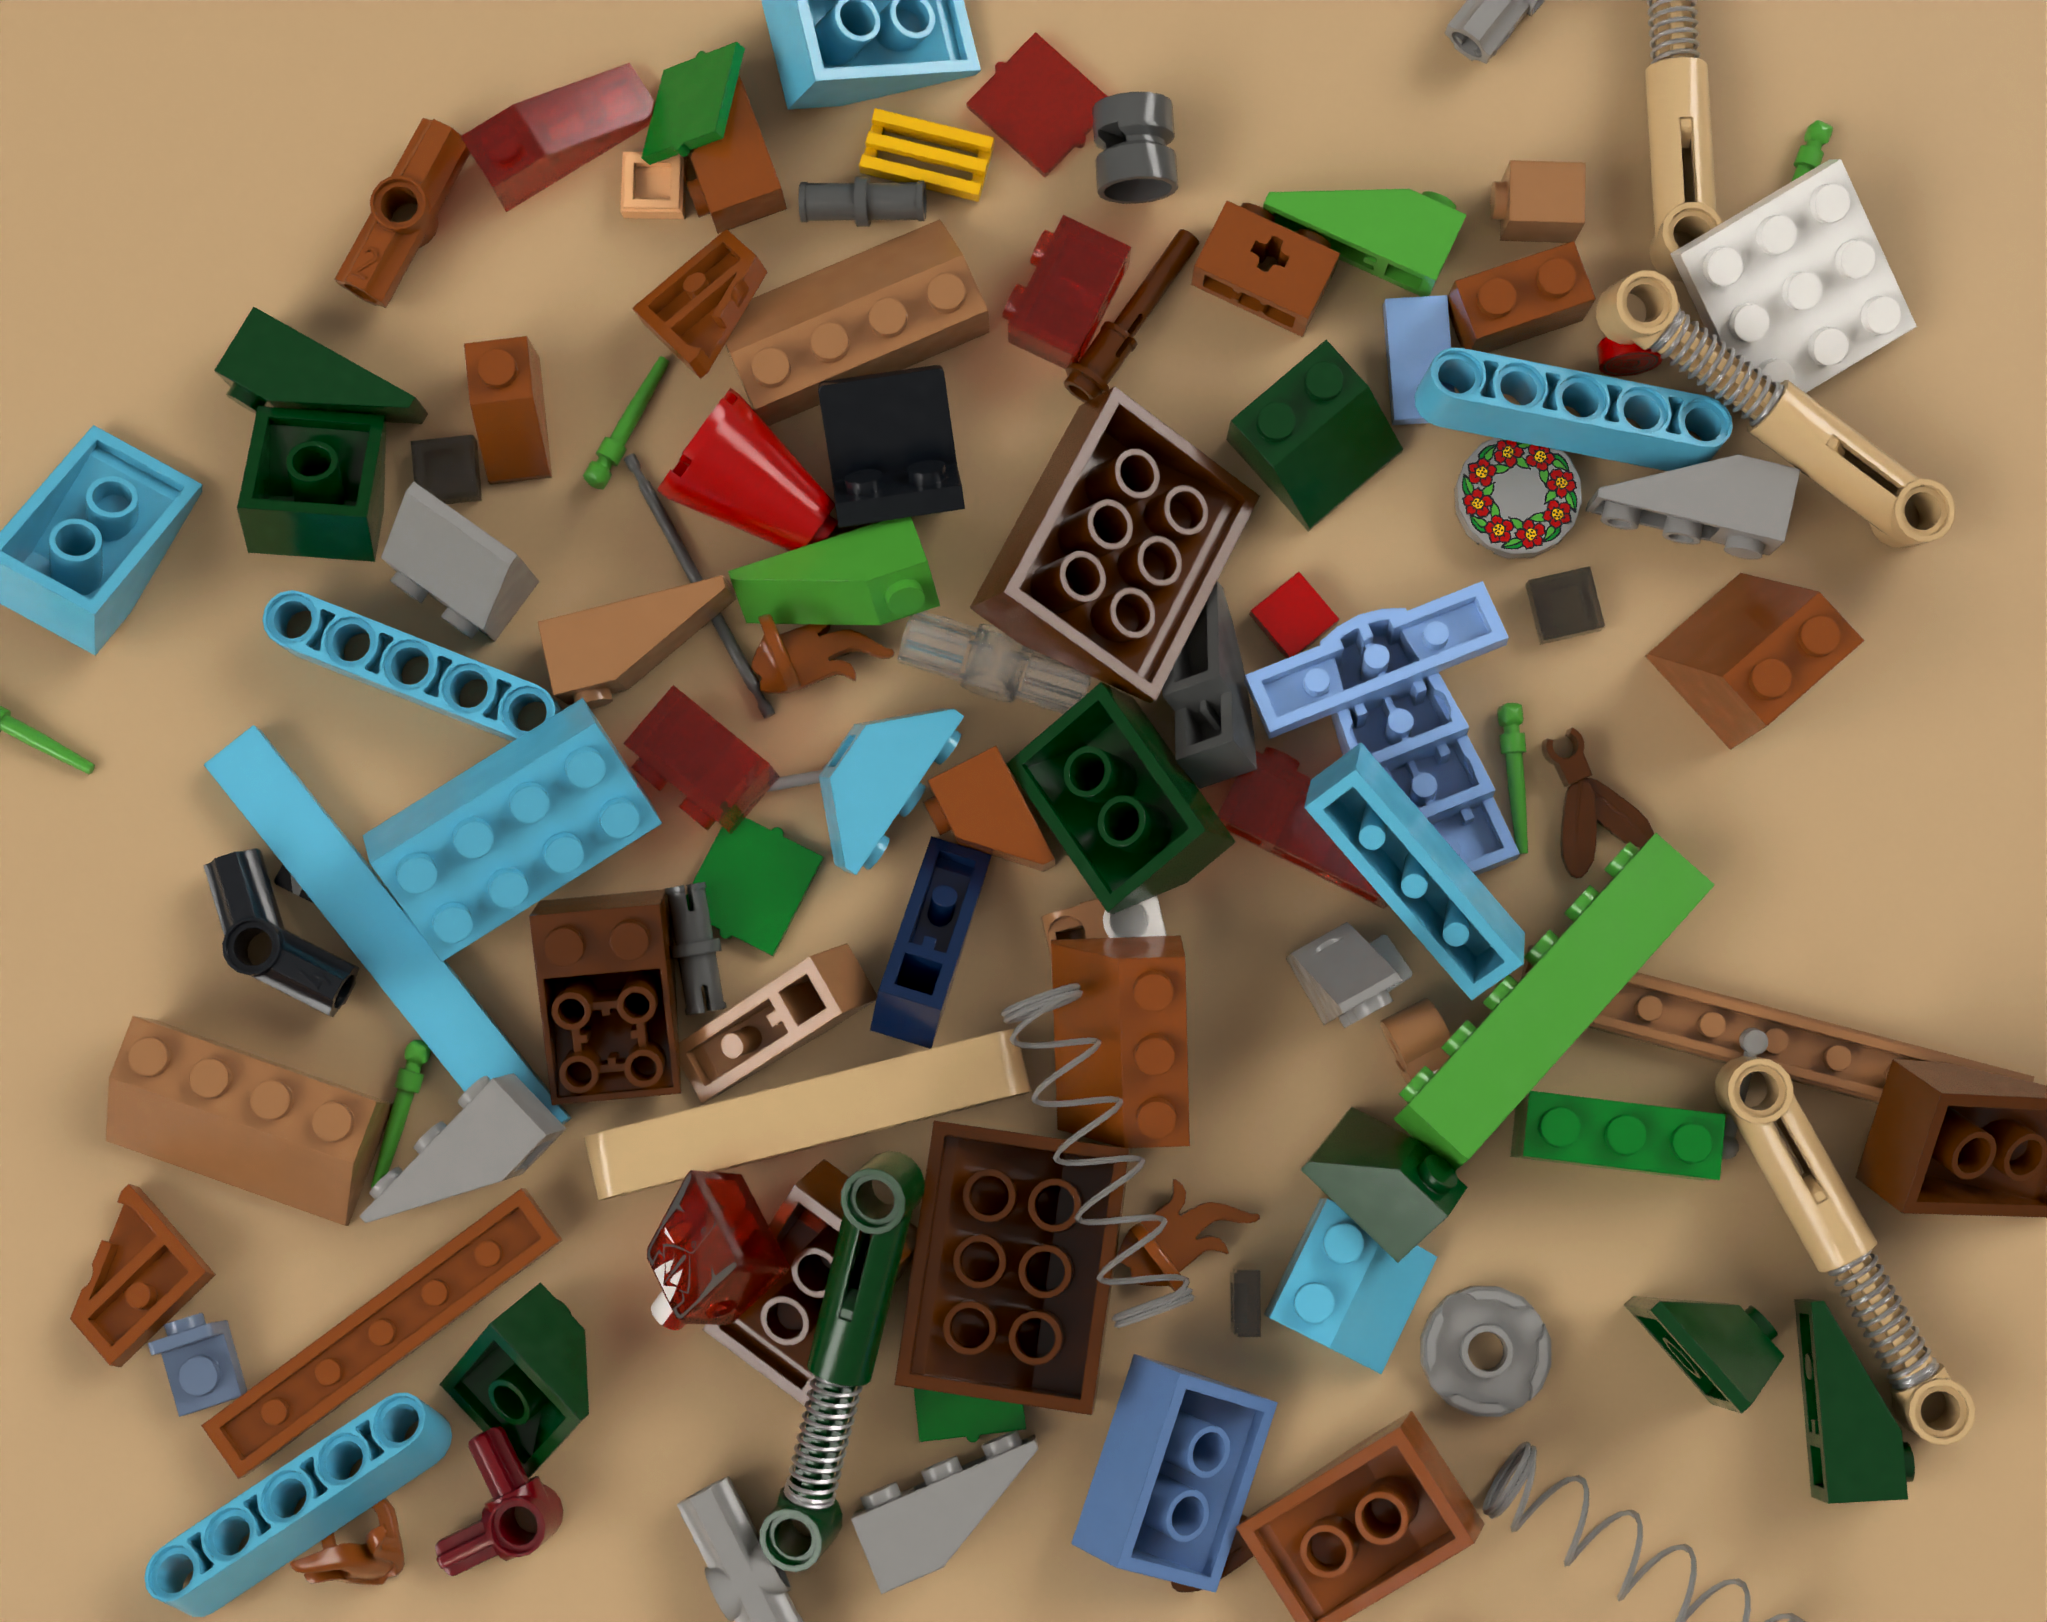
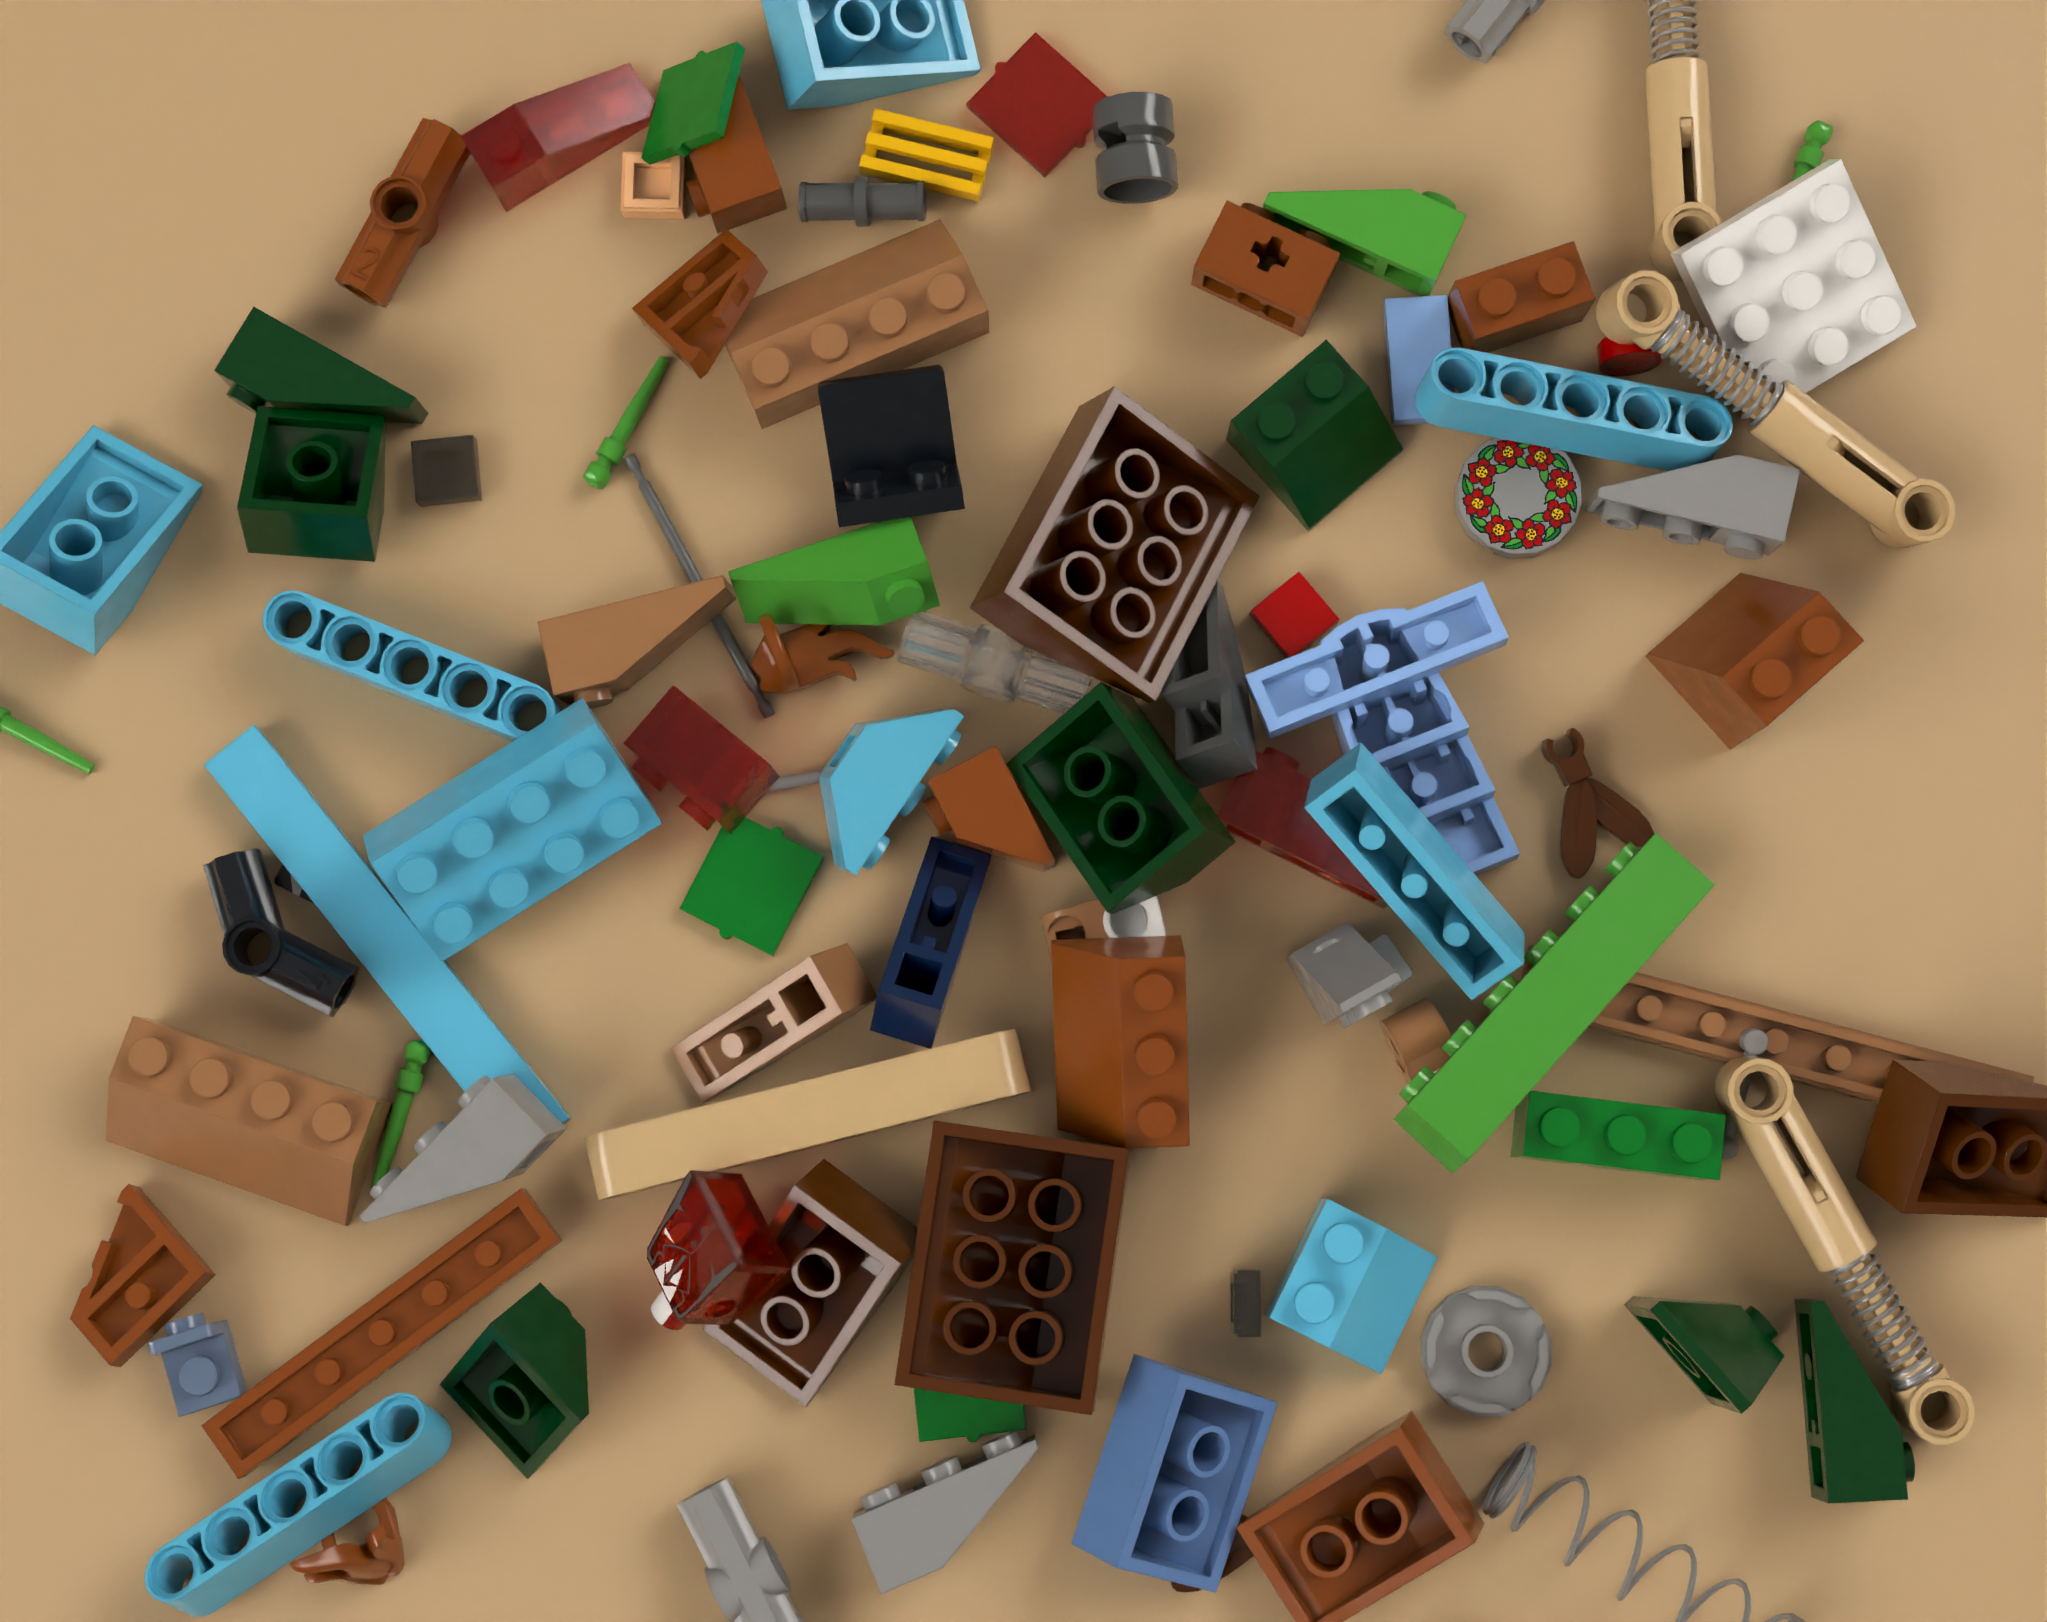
(456, 565): light grey slope -> none
(498, 1530): dark red axle -> none
(508, 409): dark orange slope -> none
(607, 996): reddish brown slope -> none
(695, 948): dark grey pin -> none
(749, 479): red cone -> none
(843, 1355): dark green piece -> none
(1027, 1011): light grey piece -> none
(1067, 293): clear red brick -> none
(1116, 340): reddish brown pin -> none
(1177, 1243): dark orange piece -> none
(1384, 1181): dark green slope -> none
(1513, 745): bright green piece -> none
(1540, 201): medium nougat brick -> none
(1565, 605): clear smoke tile -> none

